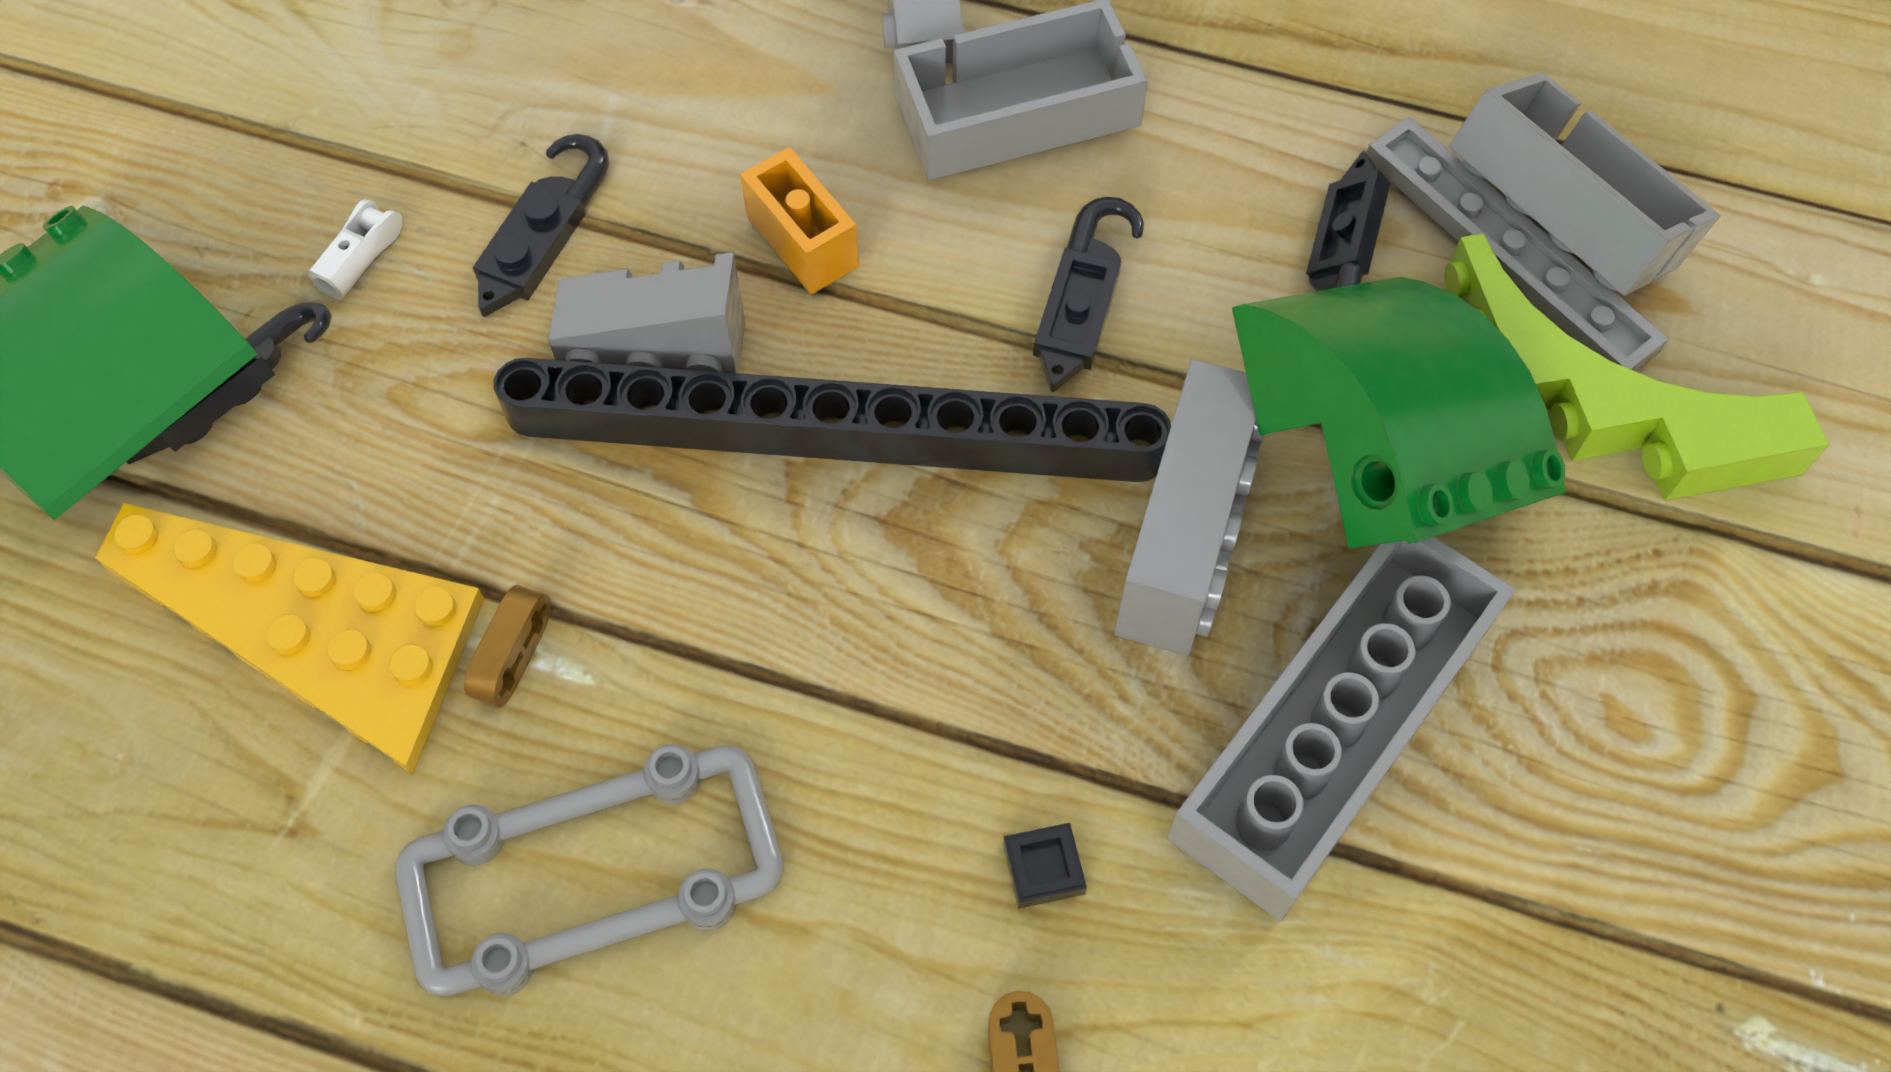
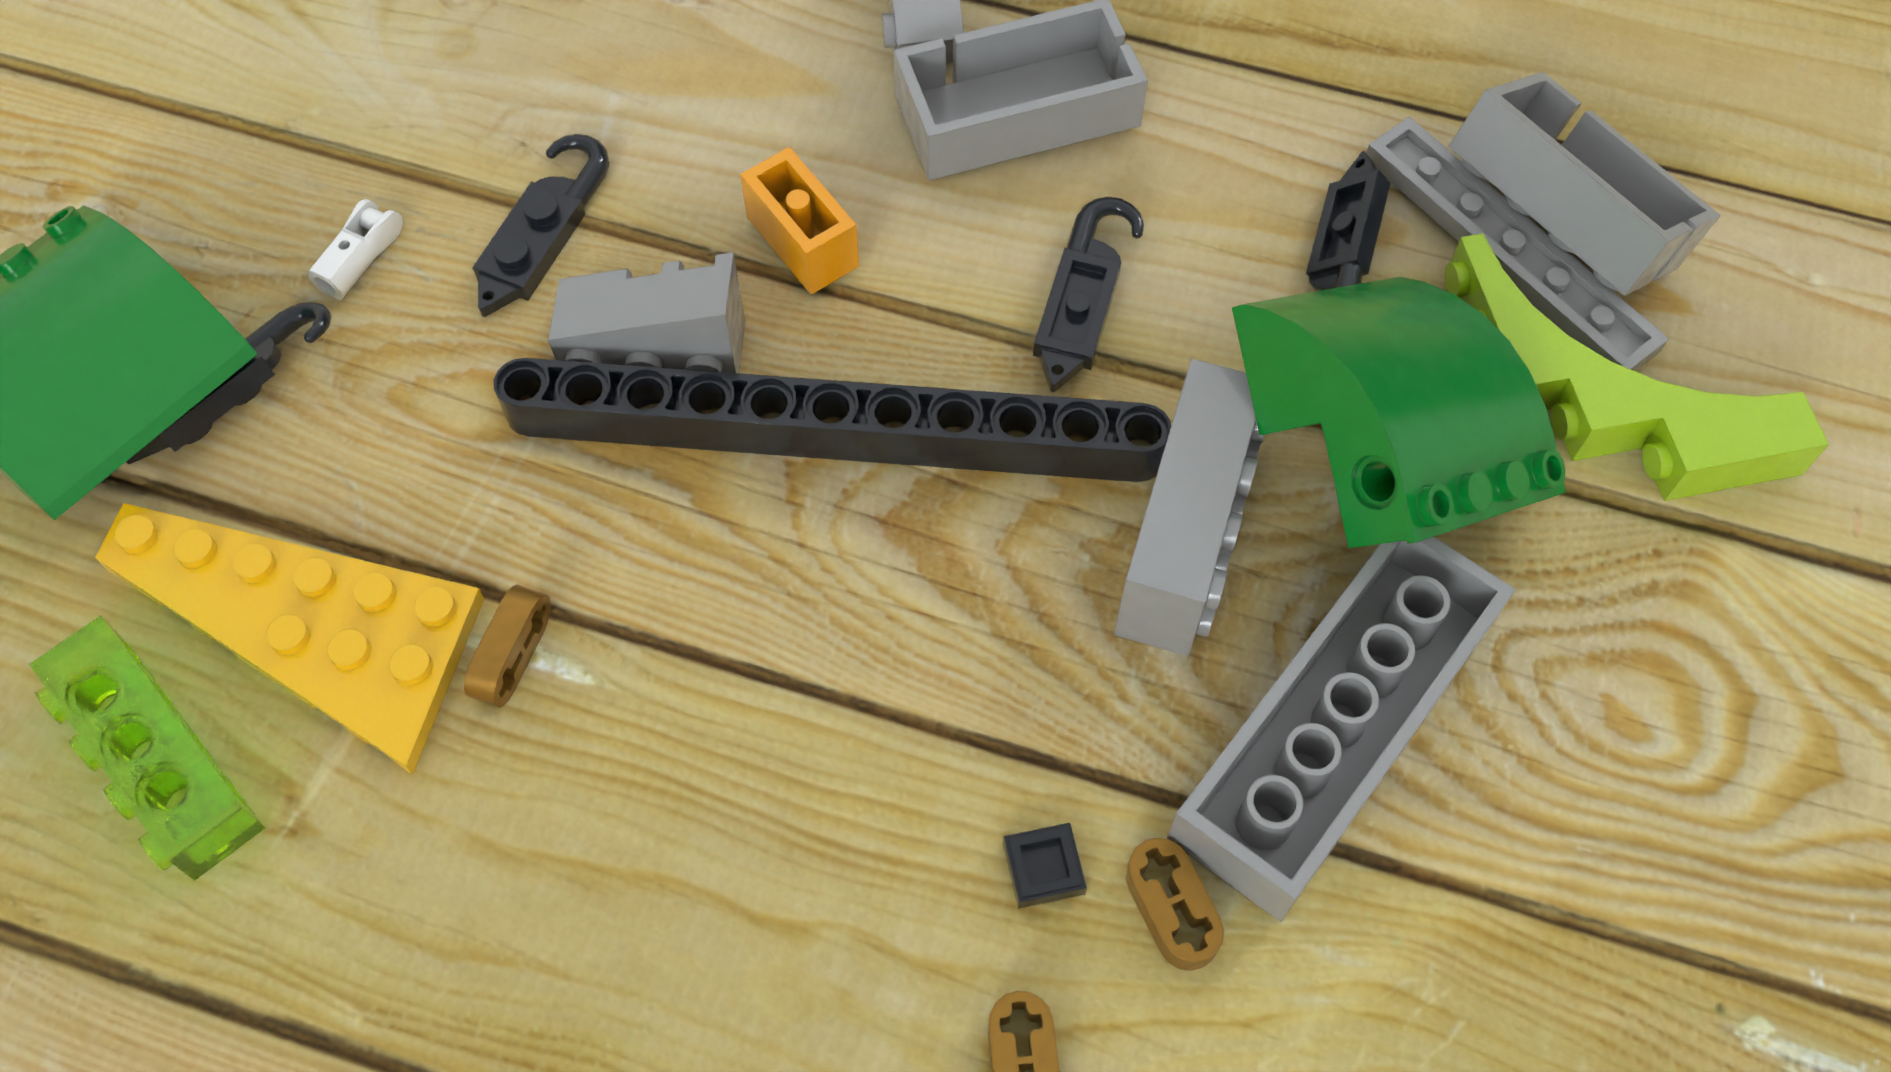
(210, 817): none -> clear neon green brick
(477, 835): light grey bar -> none
(1188, 896): none -> pearl gold beam

